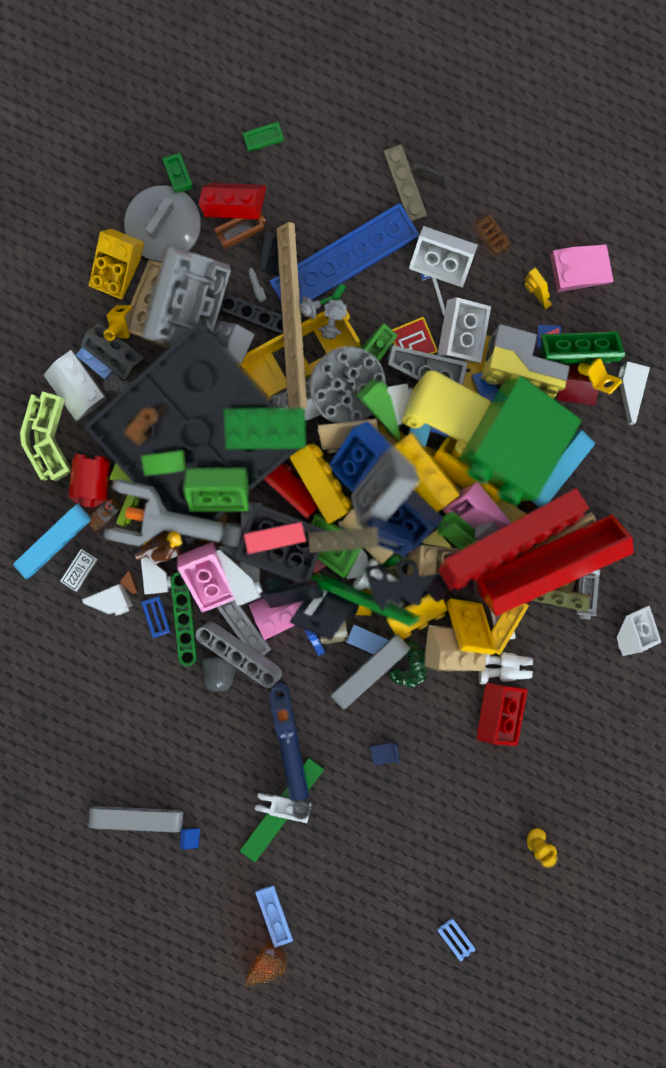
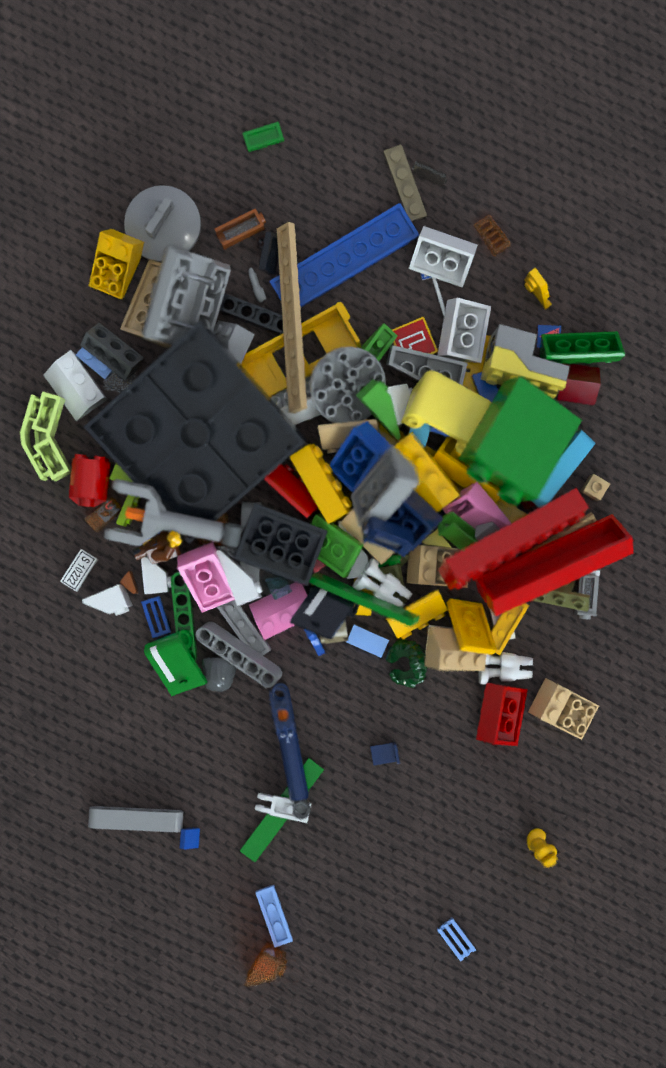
(52, 541): medium azure beam -> none
(117, 323): yellow bracket -> none
(141, 424): clear orange leg -> none
(163, 463): bright green slope -> none
(174, 662): none -> green door
(177, 173): green plate -> none
(217, 489): bright green slope -> none
(232, 200): red slope -> none
(265, 428): green plate -> none
(274, 538): coral tile -> none
(293, 593): black tile -> none
(334, 310): light grey plant -> none
(343, 540): dark tan plate -> none
(370, 671): light grey beam -> none
(410, 586): black piece -> none
(563, 709): none -> tan slope
(581, 267): bright pink slope -> none
(595, 487): none -> tan brick
(599, 376): yellow bracket -> none
(632, 388): white slope -> none
(638, 632): white slope -> none

